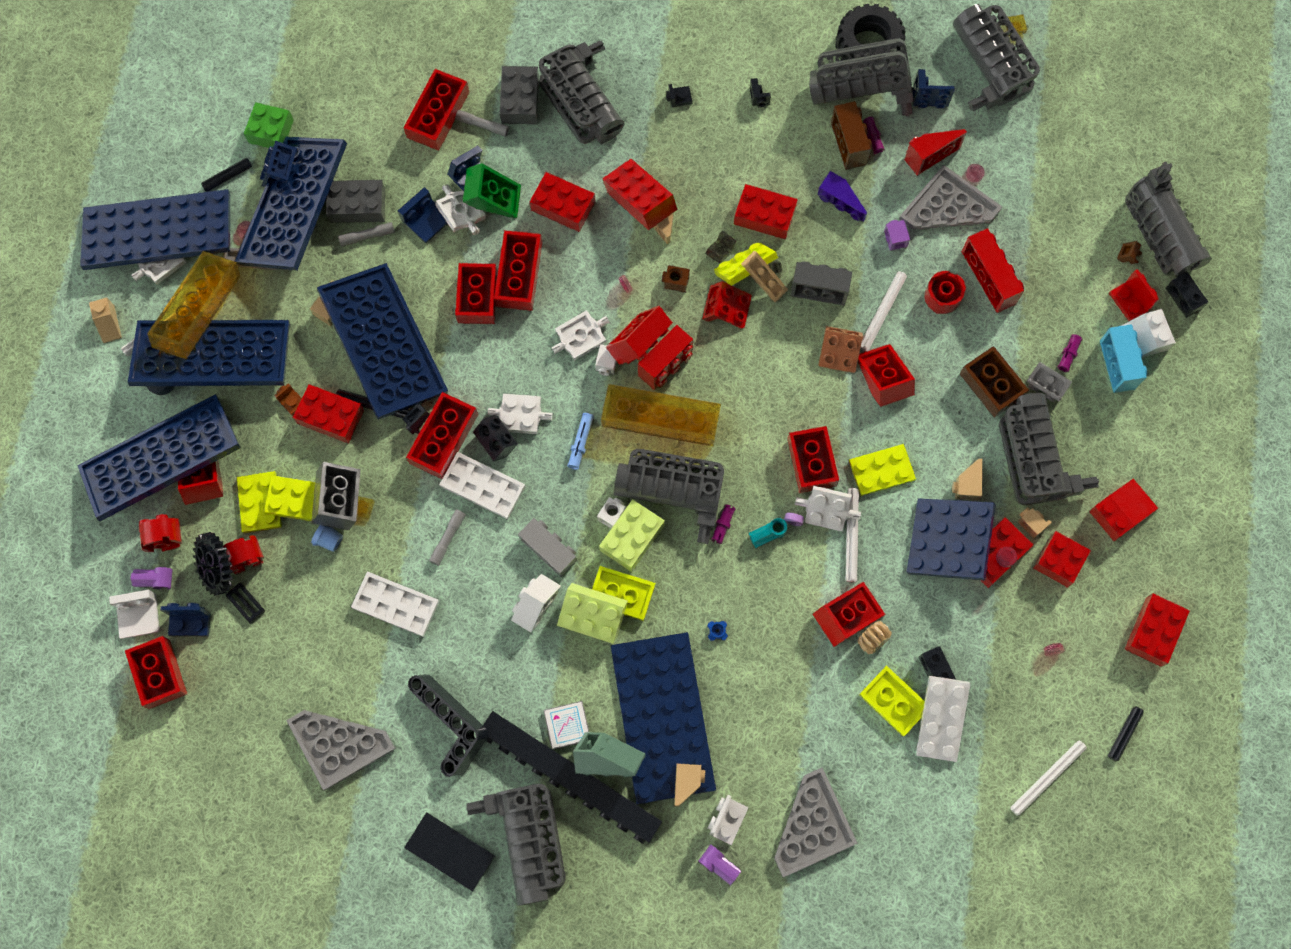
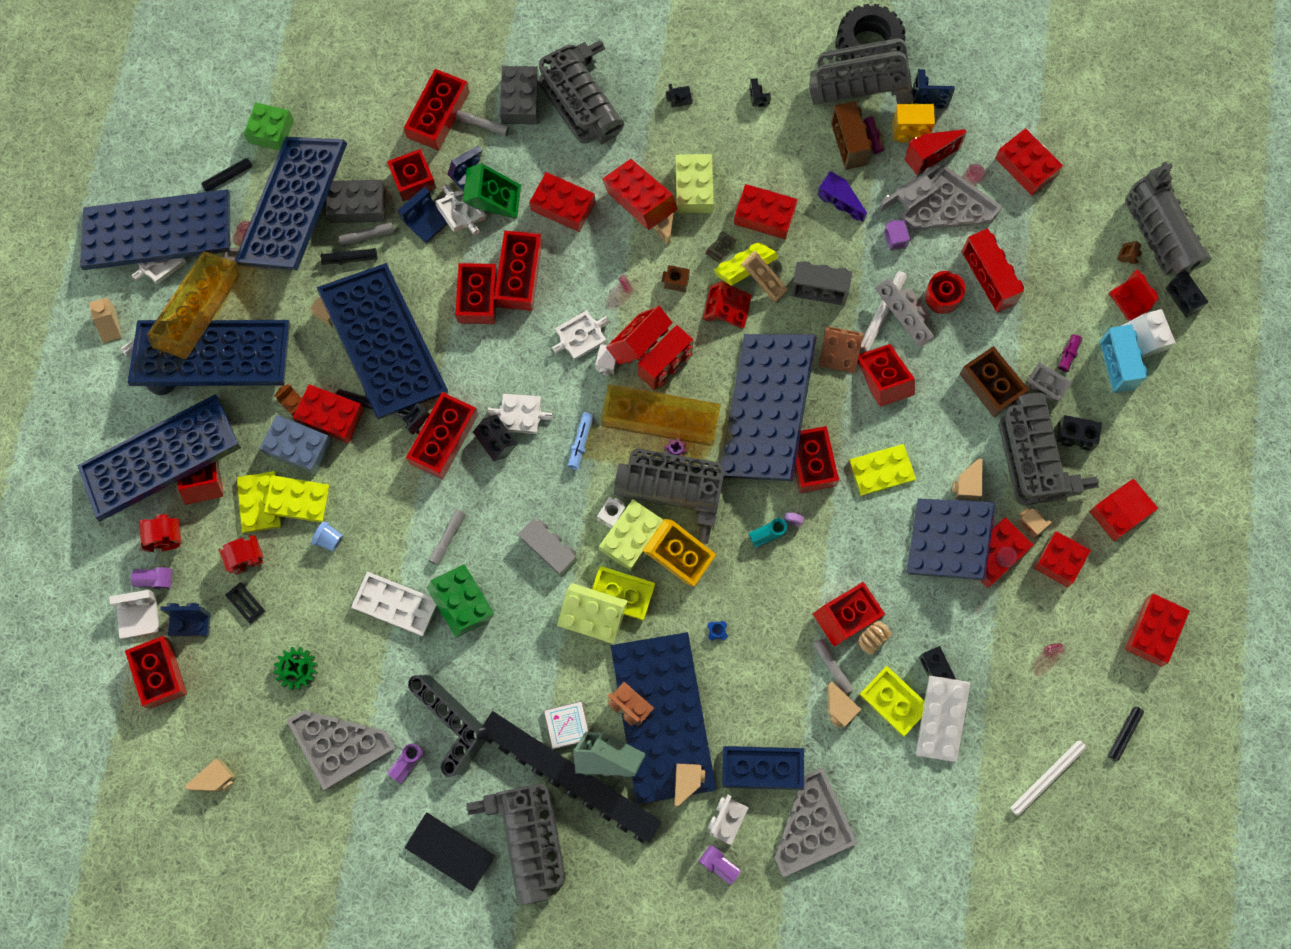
(212, 563): black gear -> none
(213, 778): none -> tan slope
(278, 162): dark blue bracket -> none
(288, 673): none -> green gear
(296, 445): none -> sand blue brick
(336, 496): dark grey brick -> none
(348, 256): none -> black pin
(365, 507): clear yellow plate -> none
(404, 764): none -> medium lavender piece
(411, 174): none -> red brick
(460, 601): none -> green brick
(482, 485): white plate -> none
(534, 602): white brick -> none
(630, 704): none -> nougat bracket
(676, 443): none -> medium lavender gear
(679, 552): none -> yellow brick
(694, 183): none -> yellowish green brick
(723, 524): magenta pin -> none
(763, 768): none -> dark blue plate
(768, 406): none -> dark blue plate
(826, 655): none -> light grey piece
(828, 508): white plate -> none
(840, 706): none -> tan slope
(852, 538): white axle -> none
(907, 310): none -> light grey bracket
(912, 121): none -> yellow brick
(915, 192): none -> light grey bracket
(996, 55): dark grey piece -> none
(1019, 24): clear yellow plate -> none
(1028, 161): none -> red brick
(1079, 427): none -> black brick

